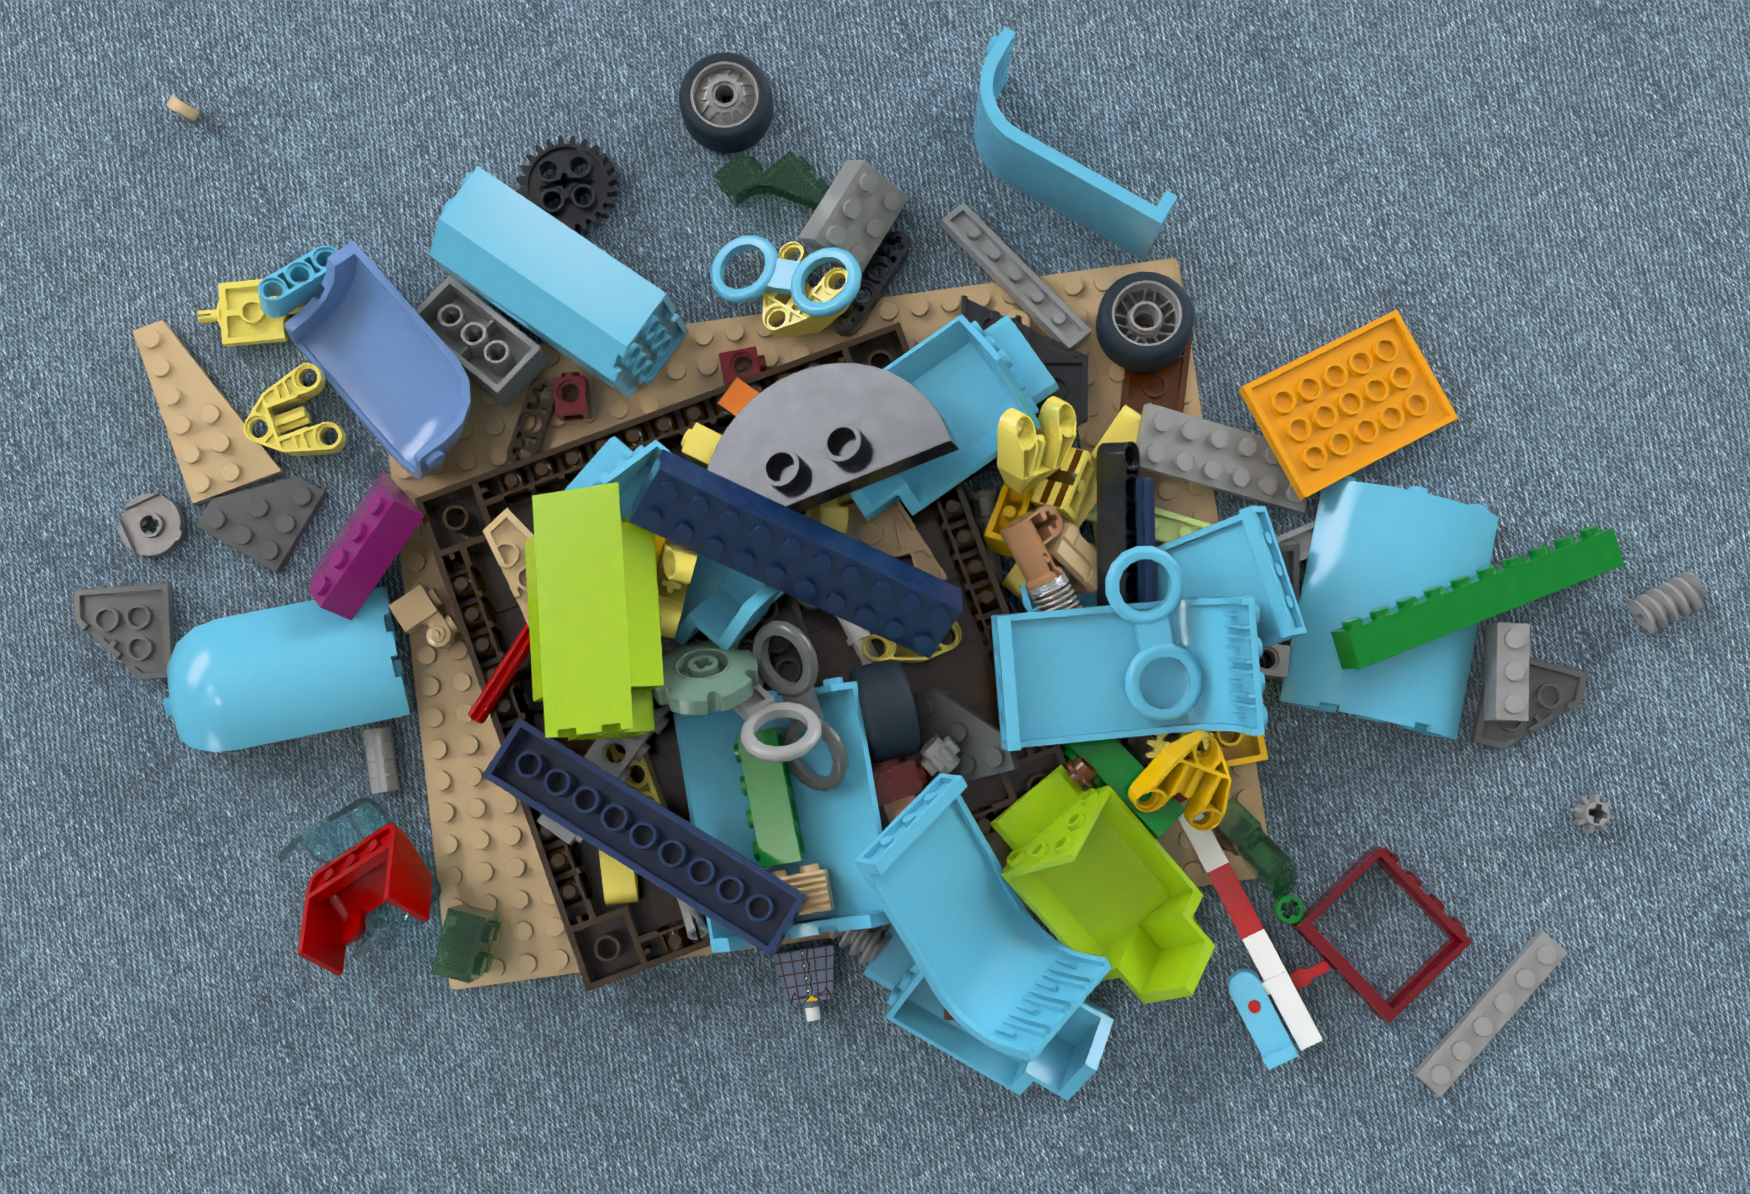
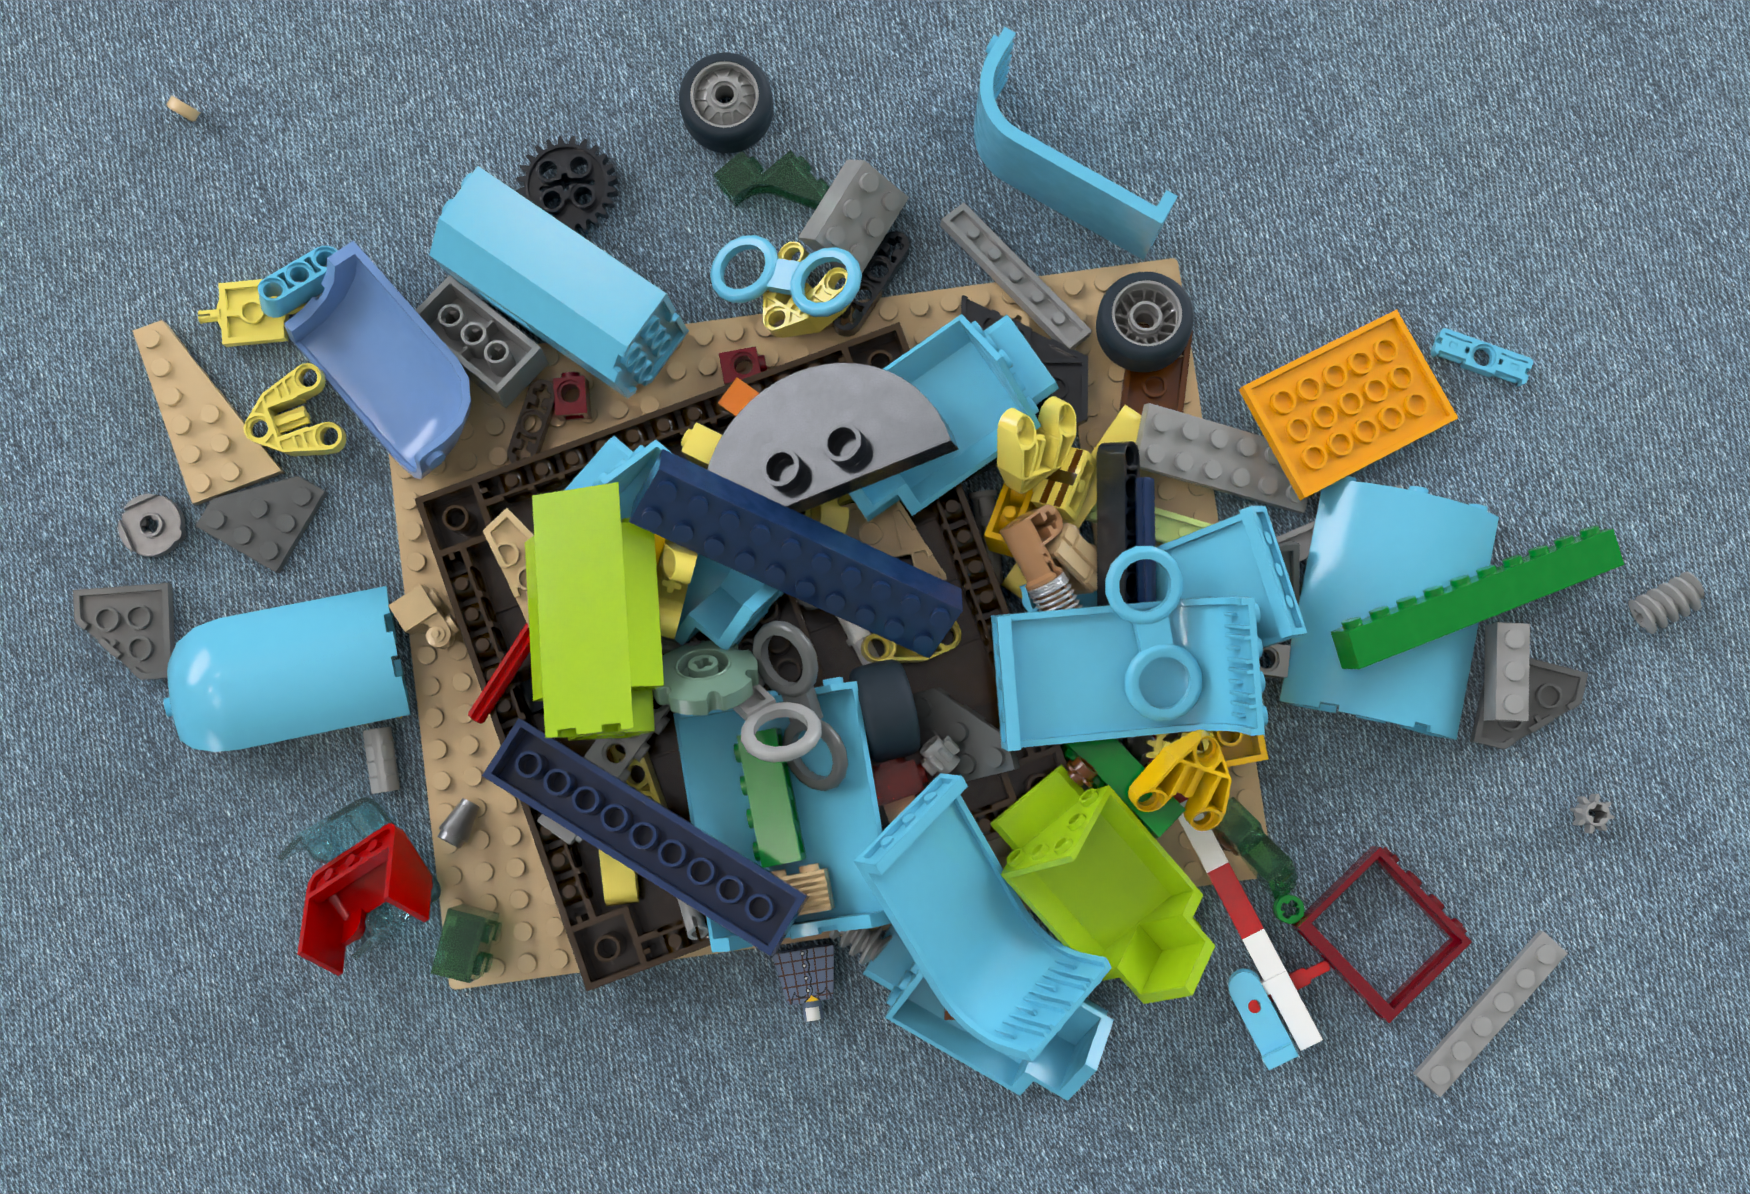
(364, 548): magenta slope -> none
(459, 823): none -> flat silver cone
(1502, 362): none -> medium azure piece

